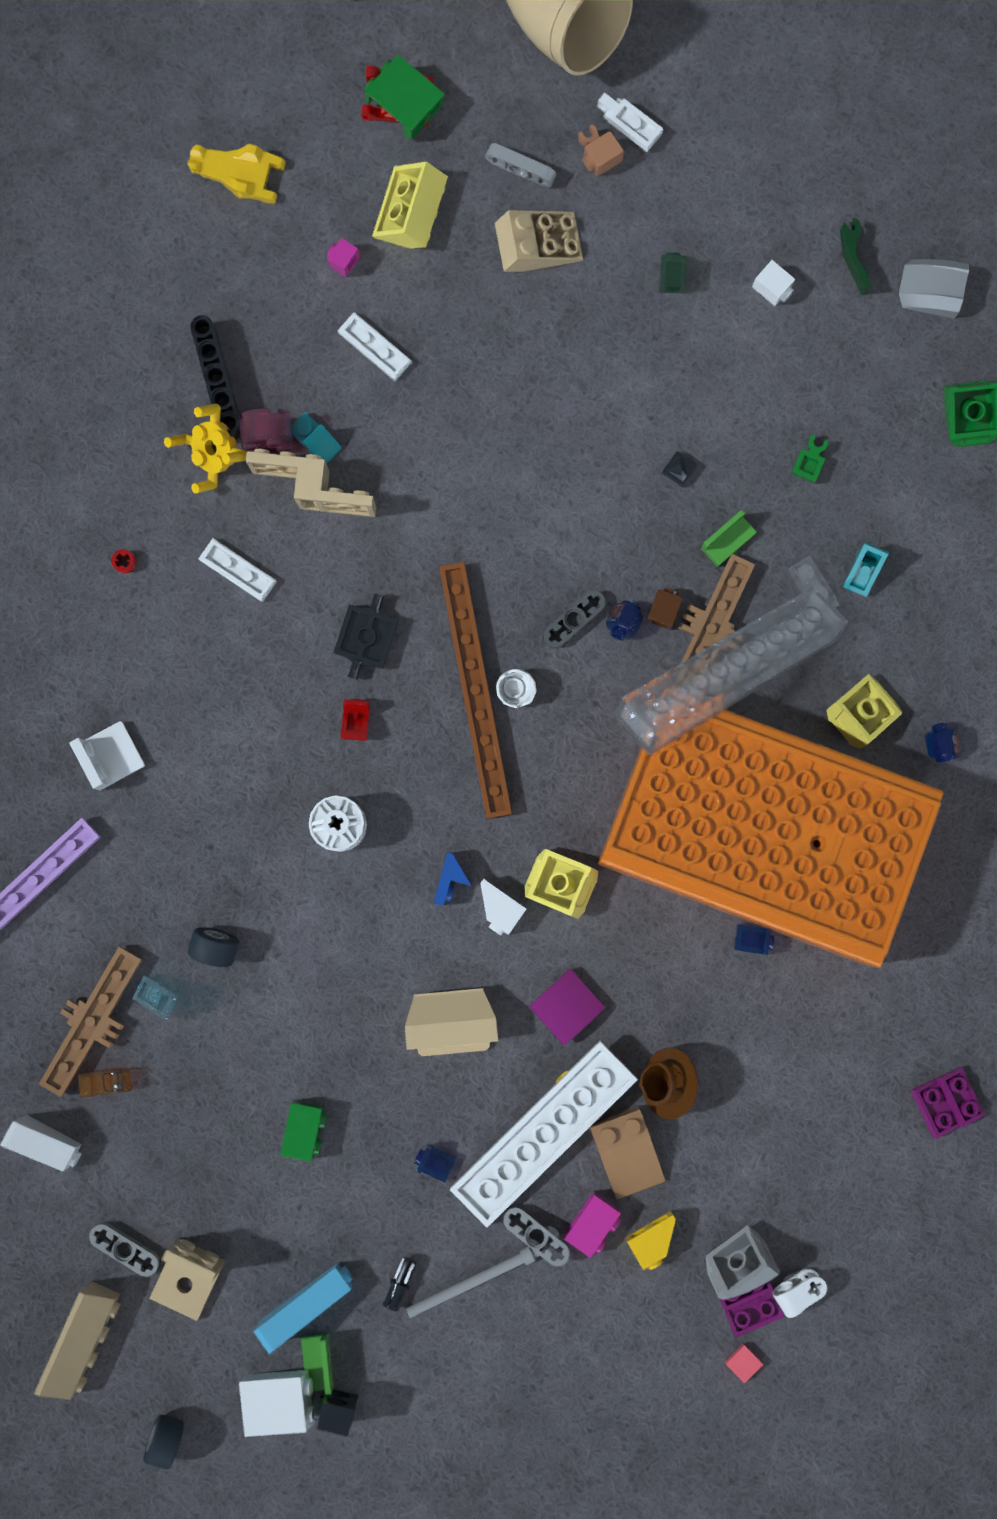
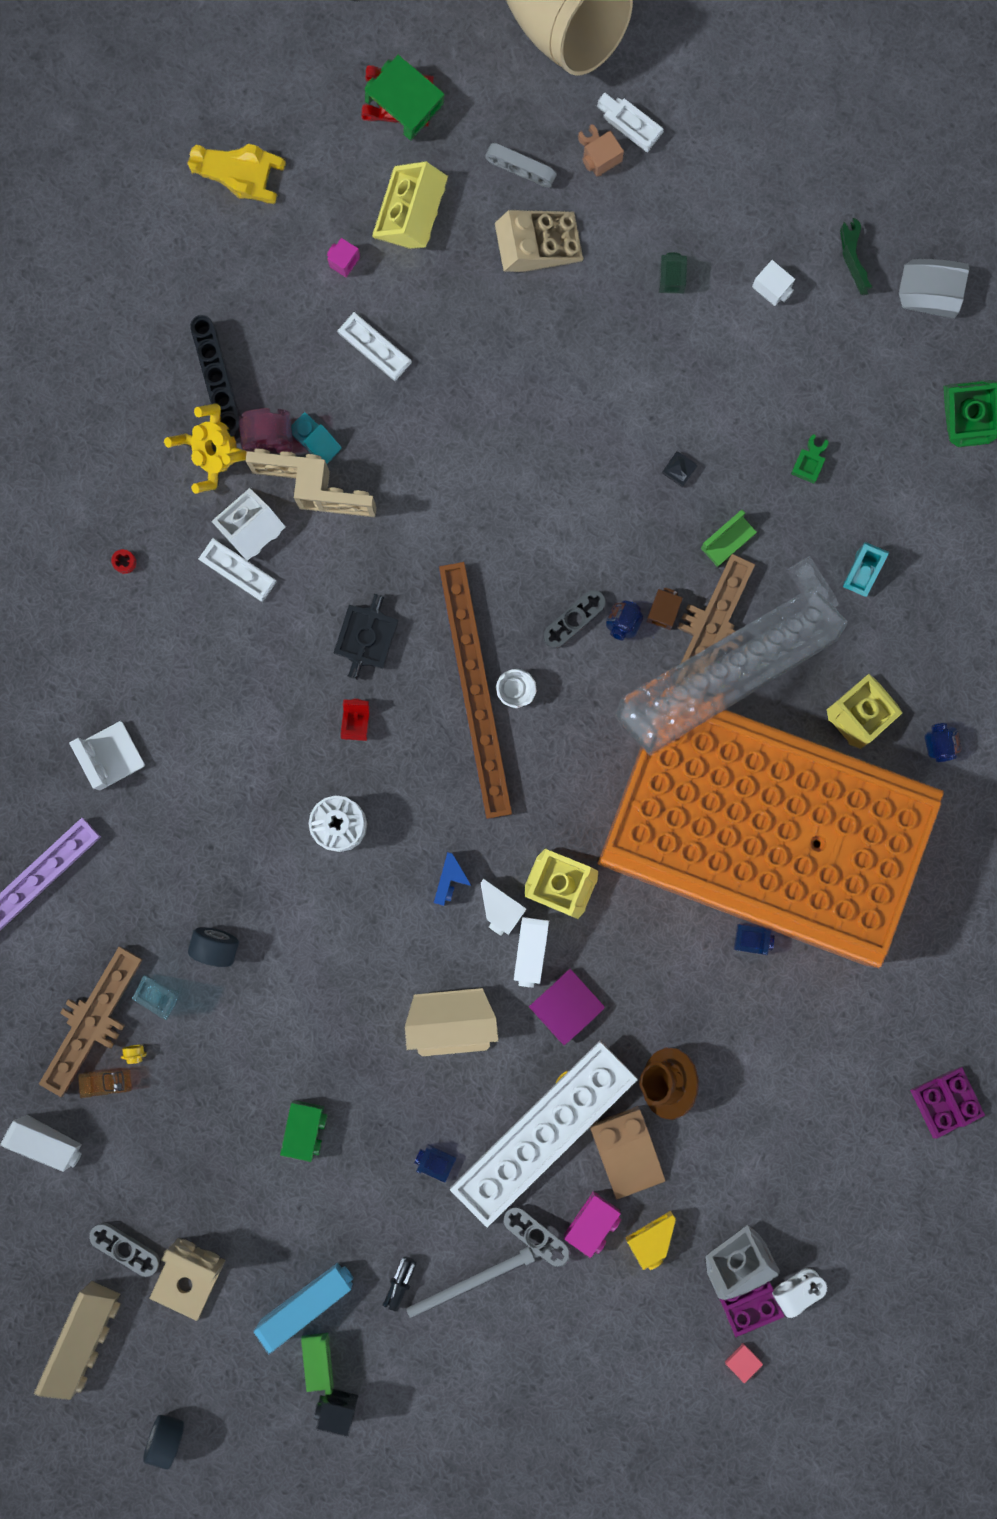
(133, 1053): none -> yellow plate
(248, 524): none -> white slope
(277, 1403): white brick -> none
(530, 951): none -> white slope

